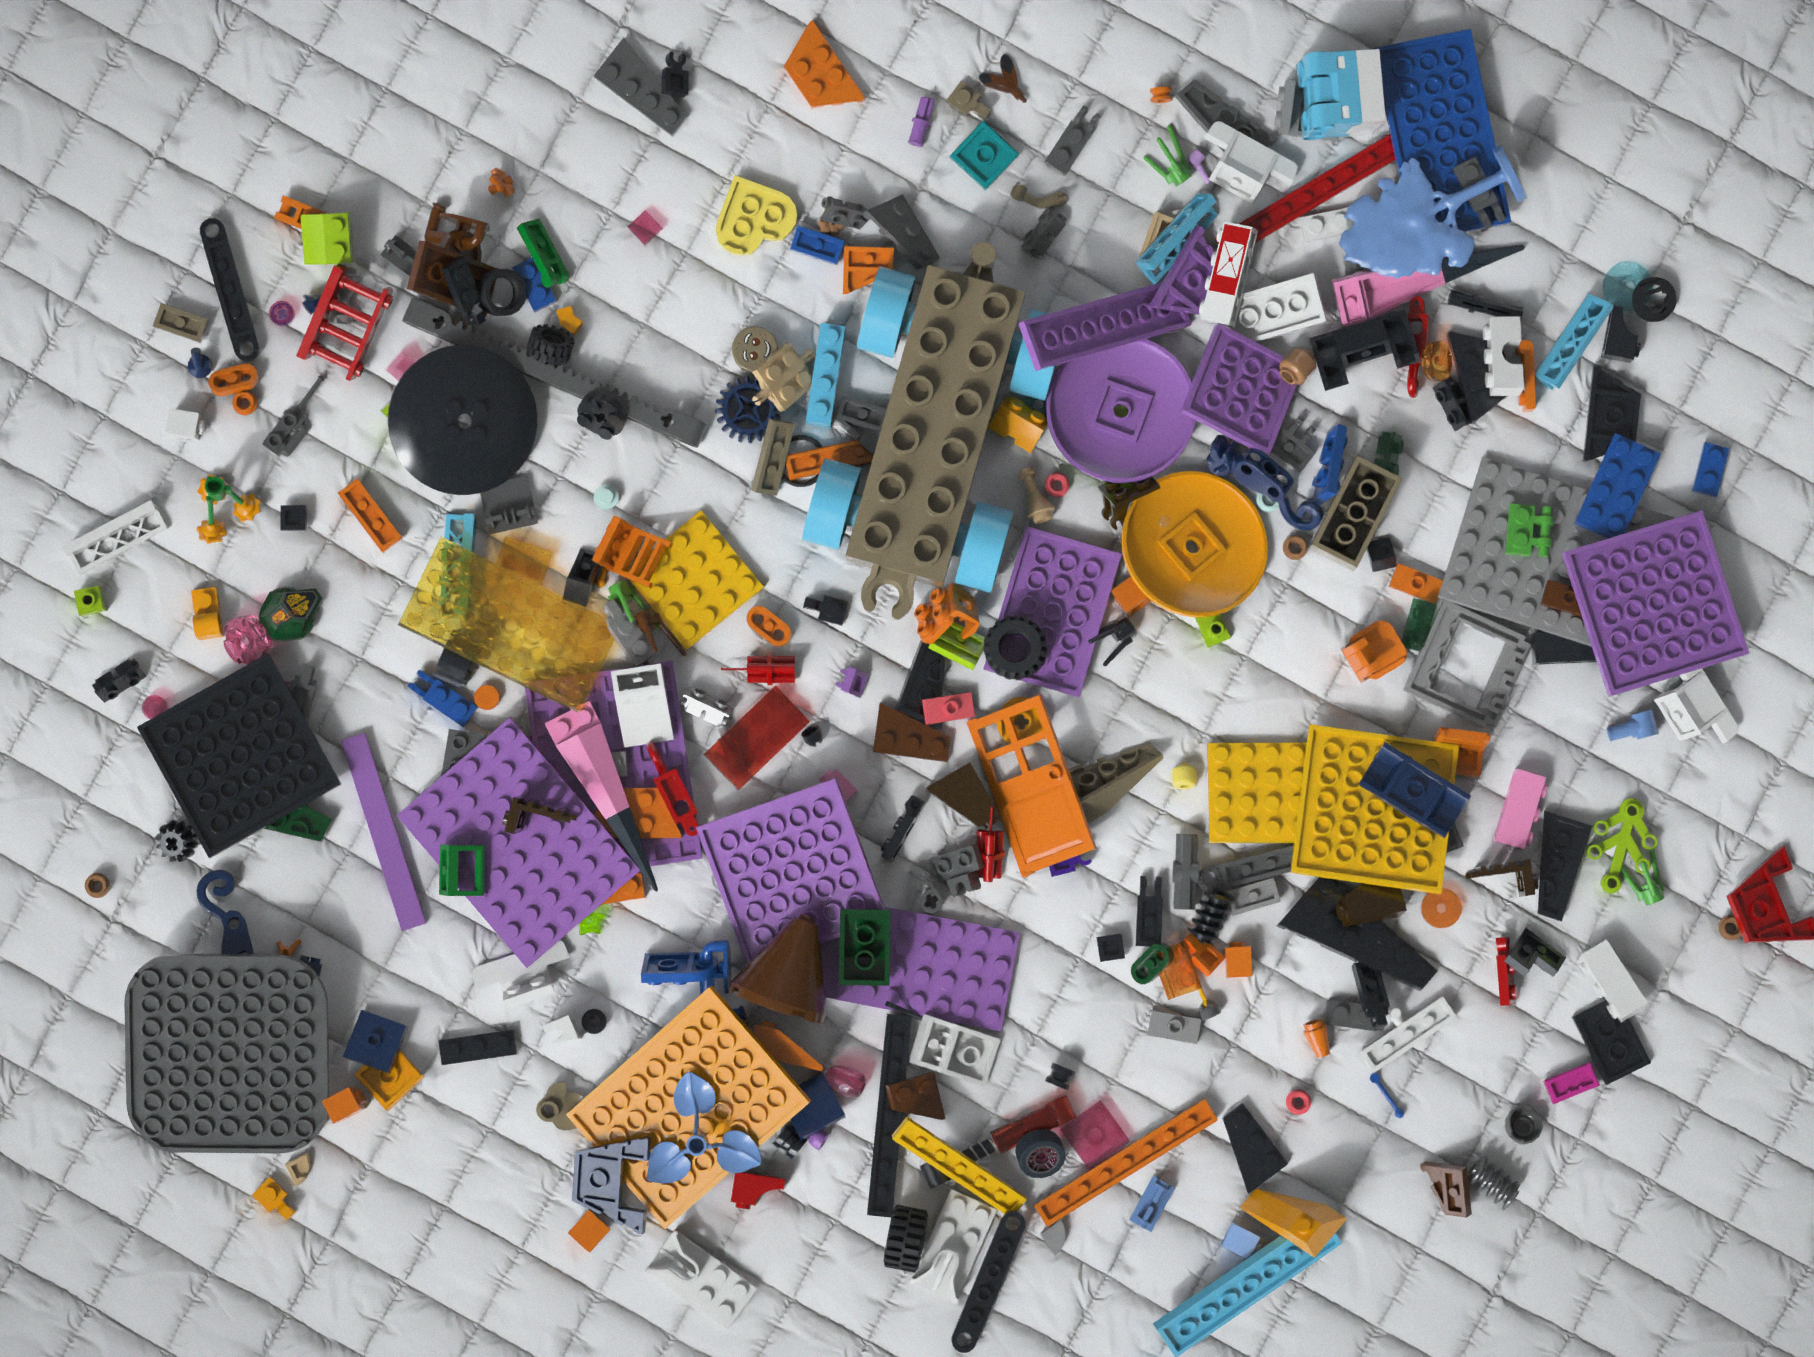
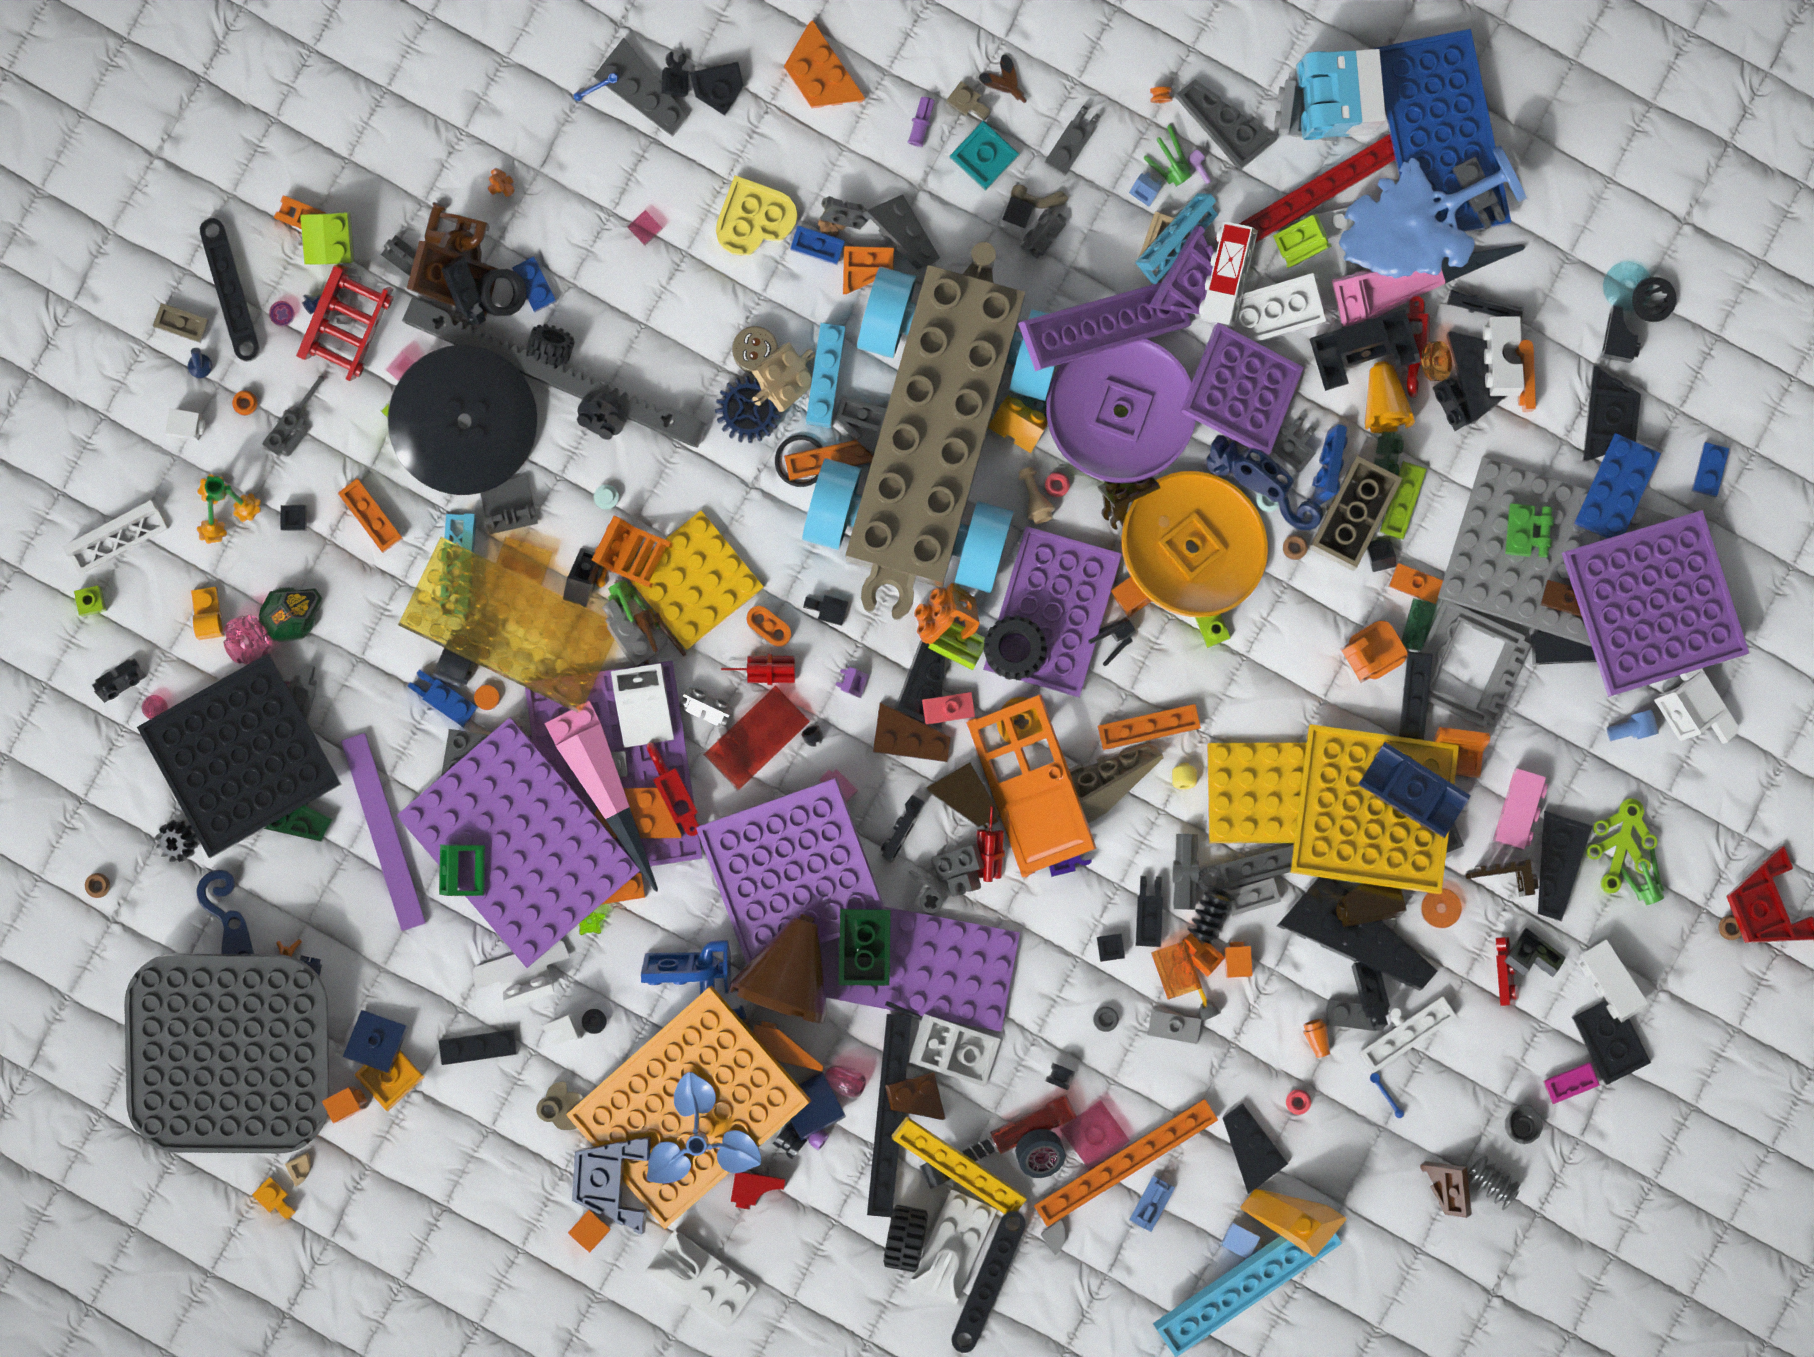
(233, 378): orange plate -> none
(516, 815): dark brown plate -> none
(543, 253): green plate -> none
(568, 320): light orange piece -> none
(613, 78): none -> blue hinge
(718, 85): none -> black plate
(773, 456): dark tan plate -> none
(1018, 212): none -> black plate
(1105, 1019): none -> dark grey tile
(1145, 189): none -> medium blue tile
(1149, 727): none -> orange plate
(1153, 961): dark green plate -> none
(1246, 162): white plate -> none
(1297, 366): medium nougat head -> none
(1302, 240): none -> lime plate
(1386, 401): none -> light orange cone
(1403, 502): none -> lime tile
(1415, 695): none -> black tile
(1573, 342): medium azure fence -> none

